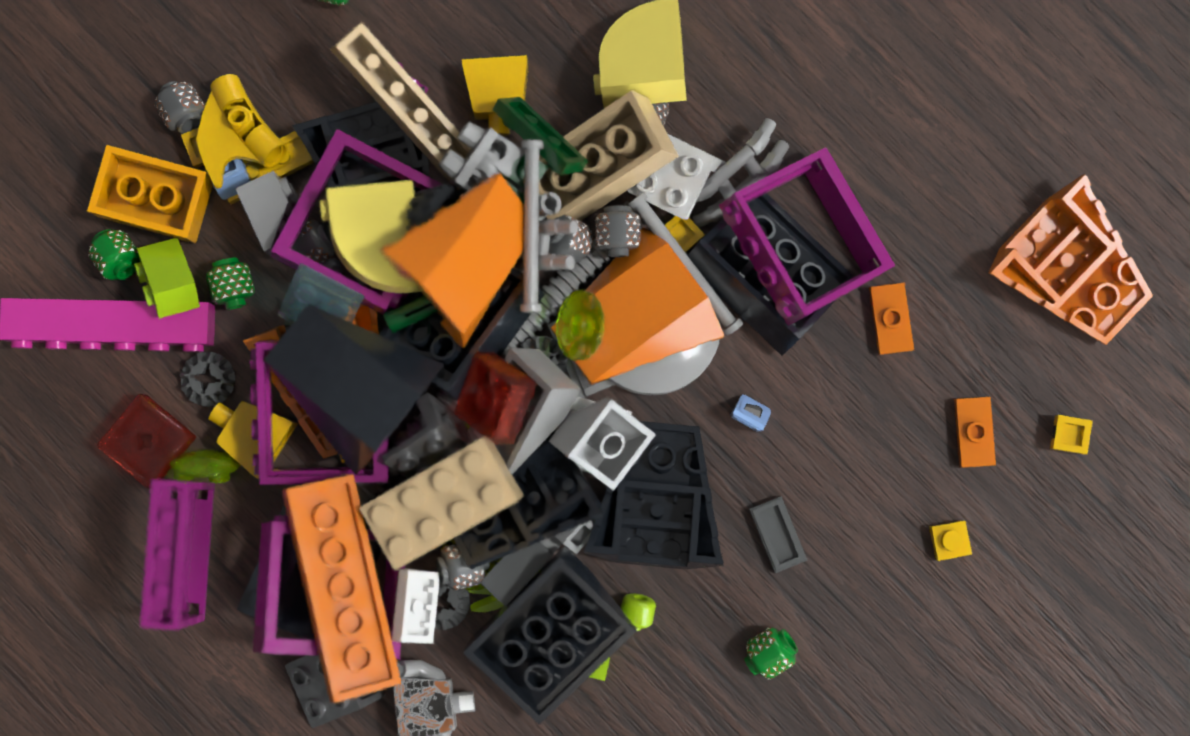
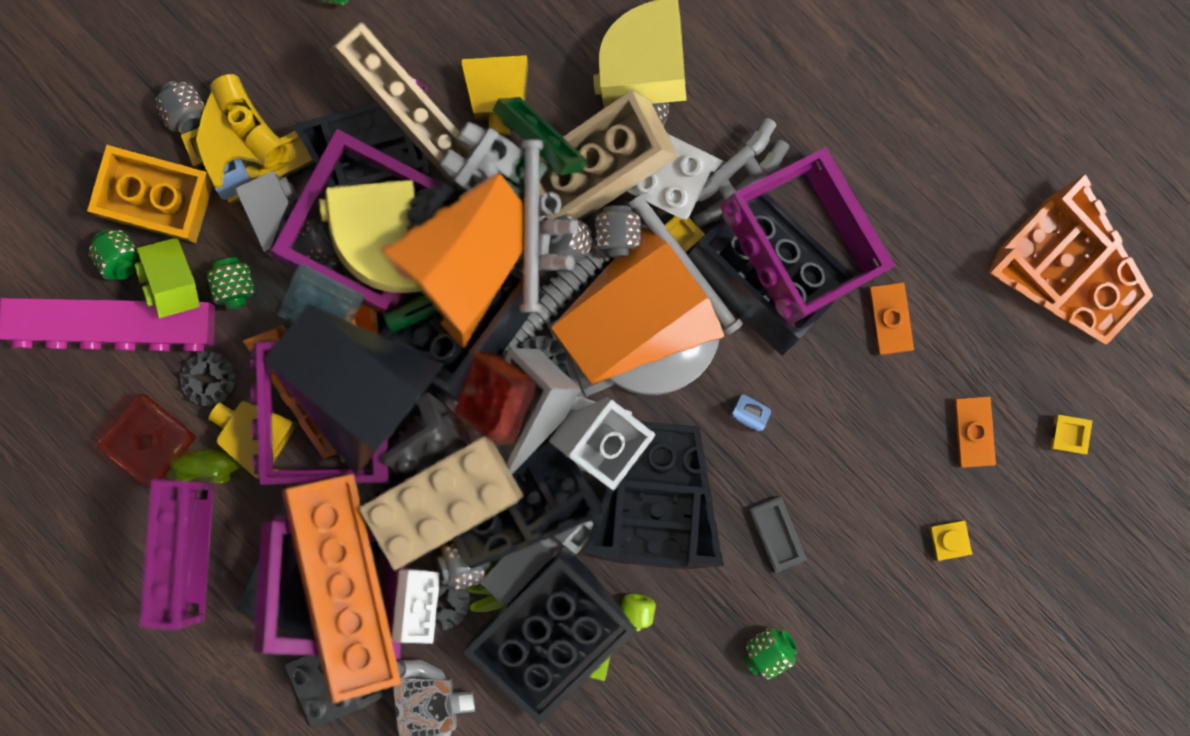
(580, 325): clear neon green dish -> none

